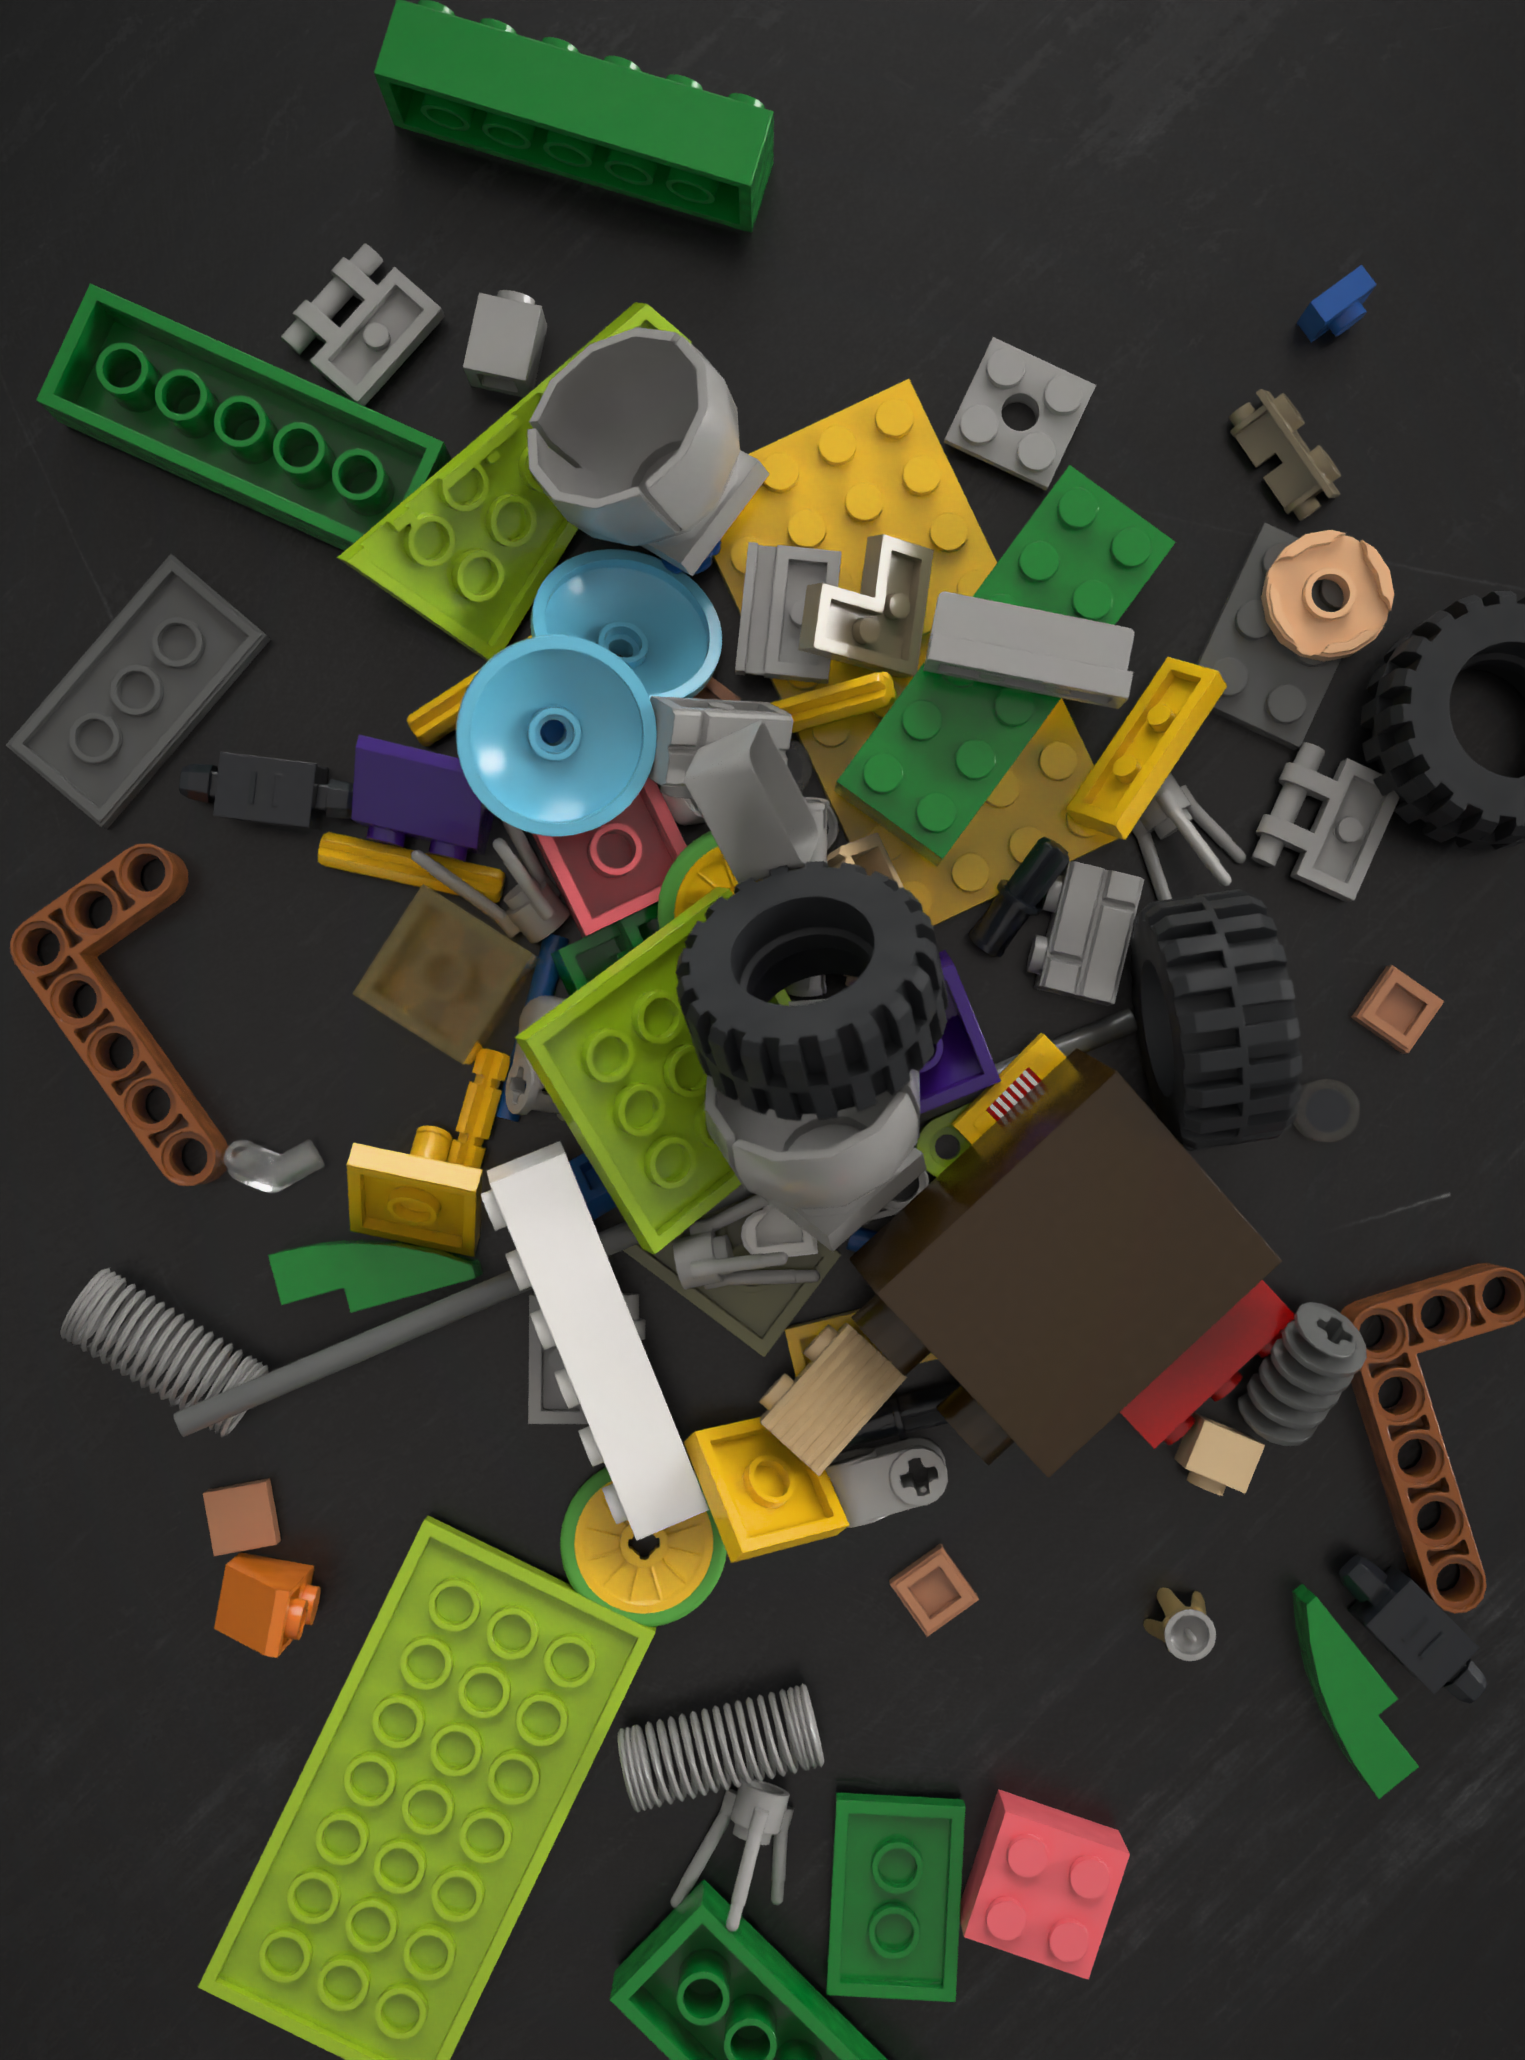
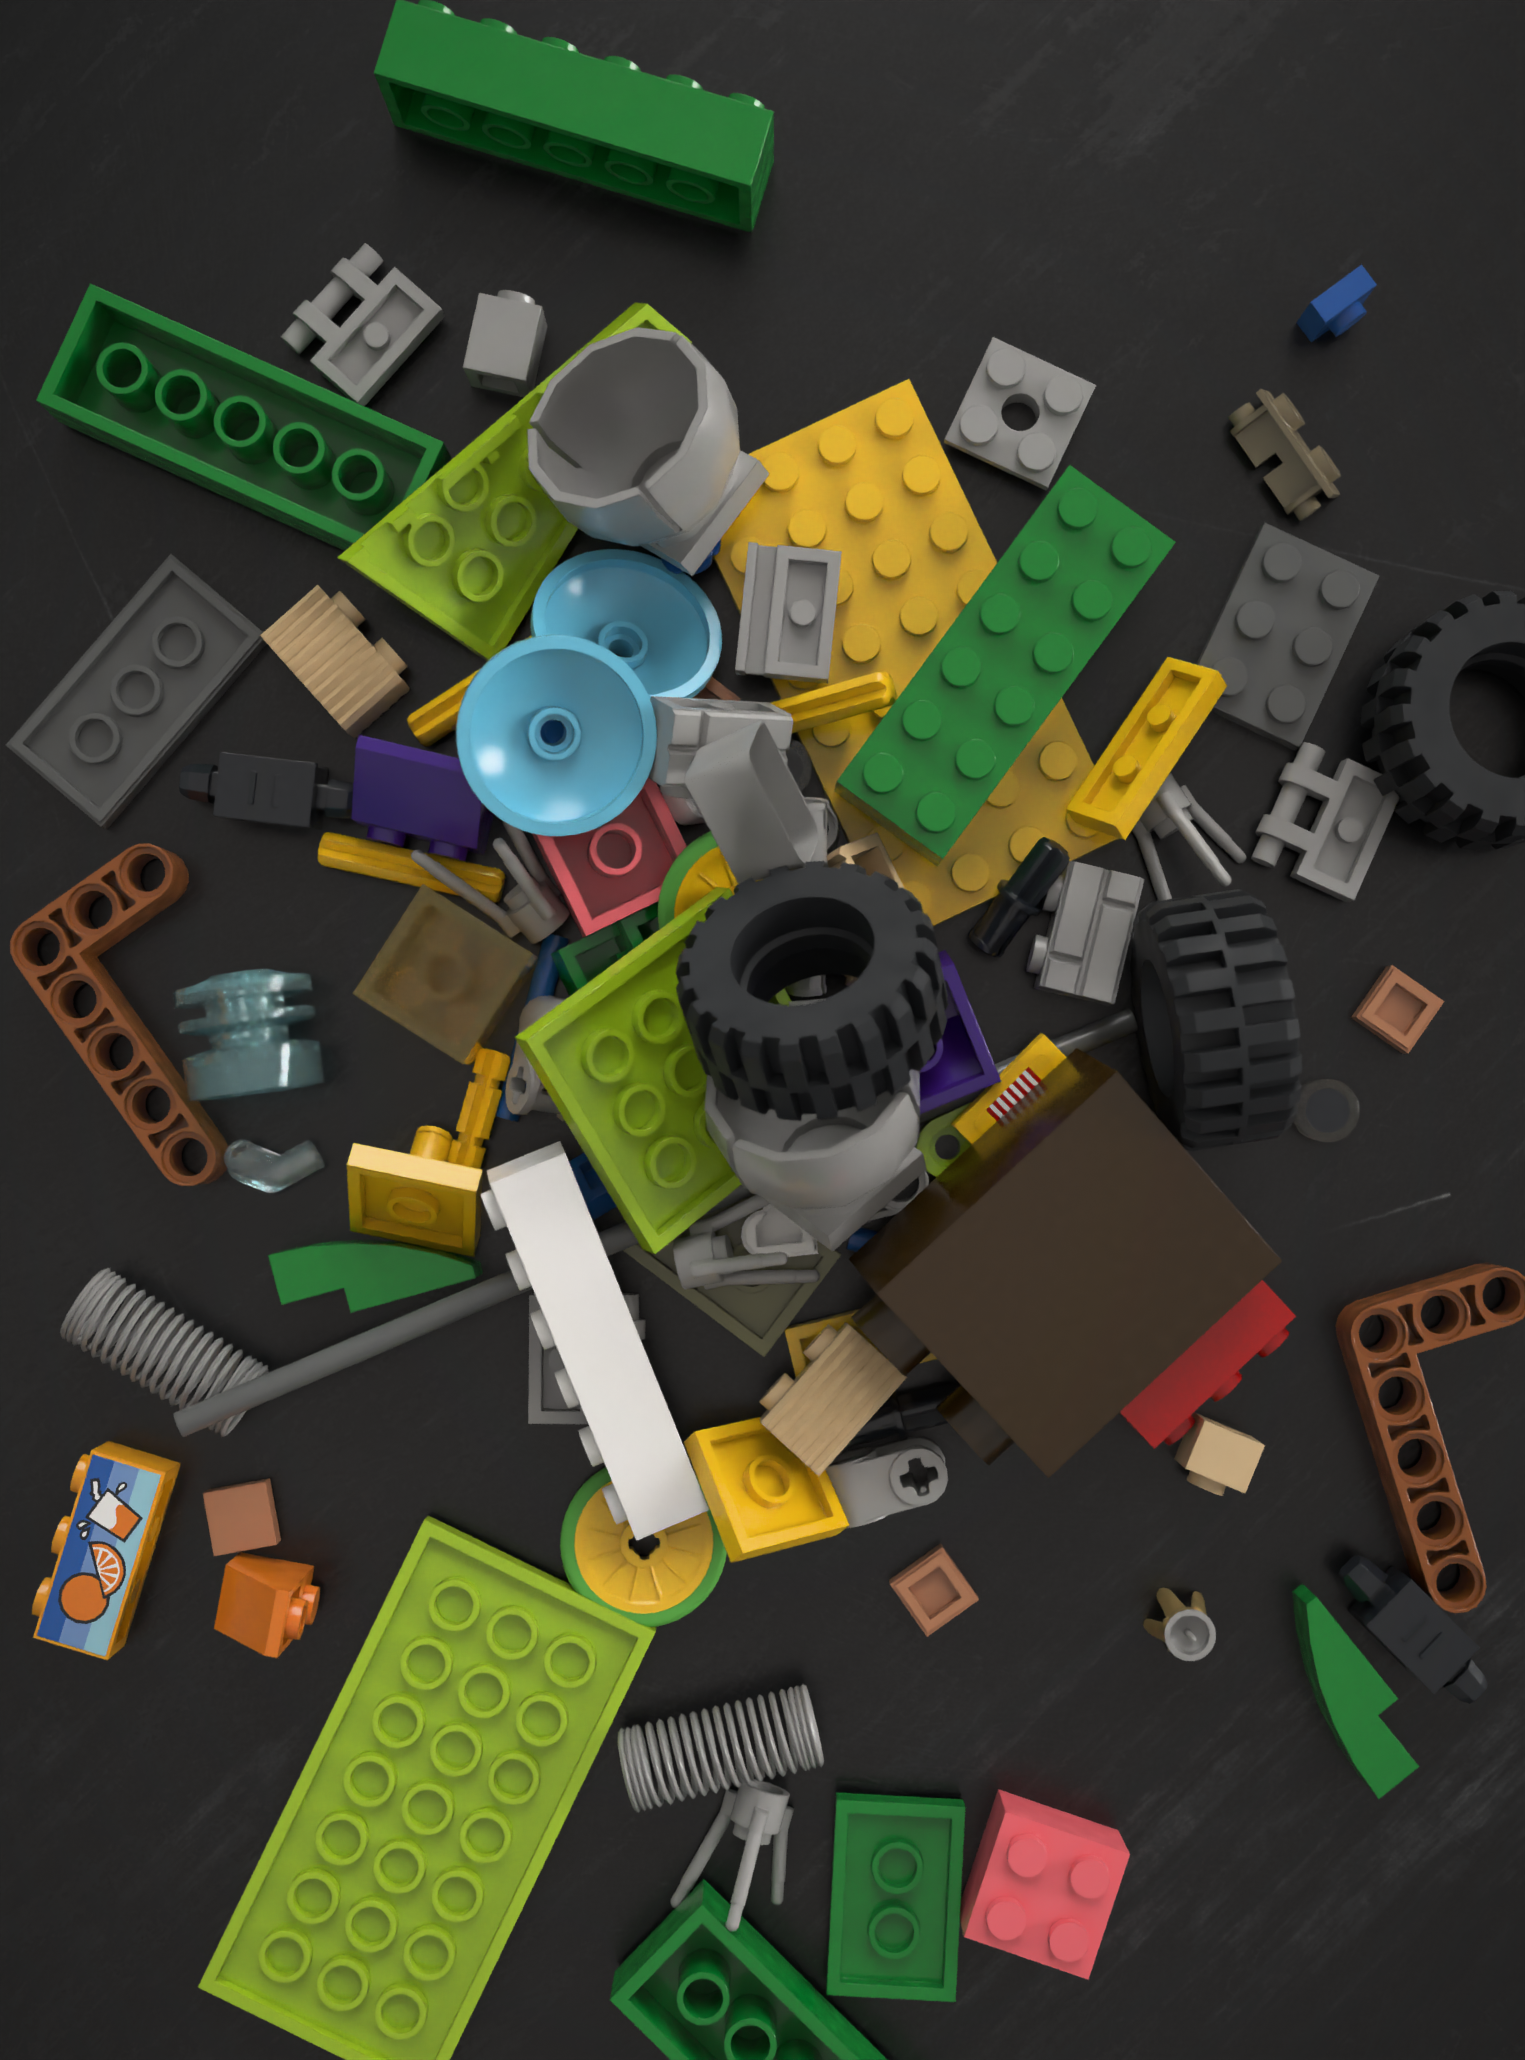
(104, 1549): none -> brick
(248, 1035): none -> clear light blue wheel
(336, 661): none -> tan brick
(882, 623): dark tan plate -> none
(1030, 650): light grey panel -> none
(1300, 622): light nougat tile -> none
(1303, 1375): dark grey piece -> none

